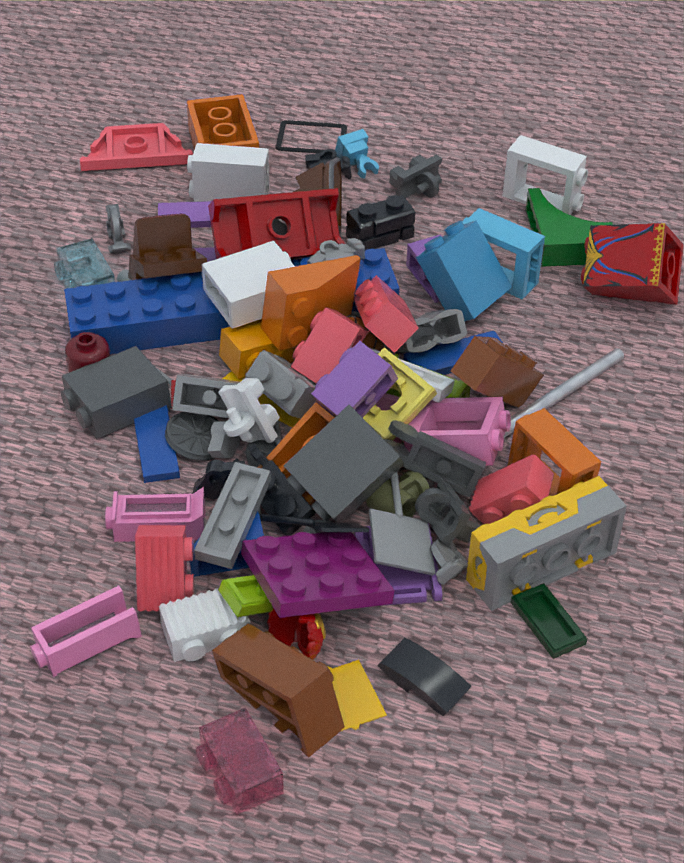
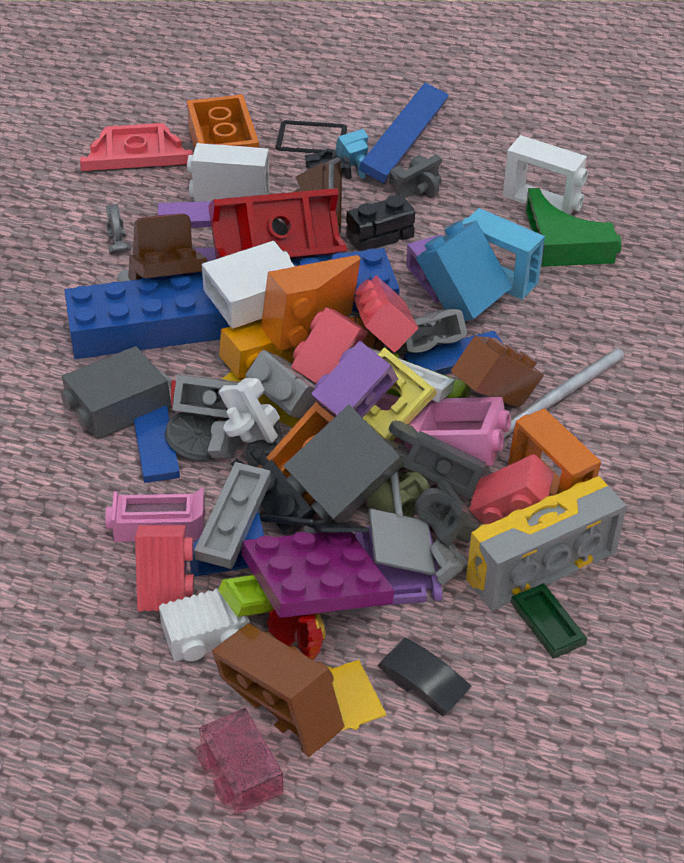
(82, 265): clear light blue brick -> none
(84, 631): bright pink window -> none
(85, 350): dark red head -> none
(214, 478): black piece -> none
(331, 250): light grey piece -> none
(403, 132): none -> blue tile
(633, 262): red slope -> none

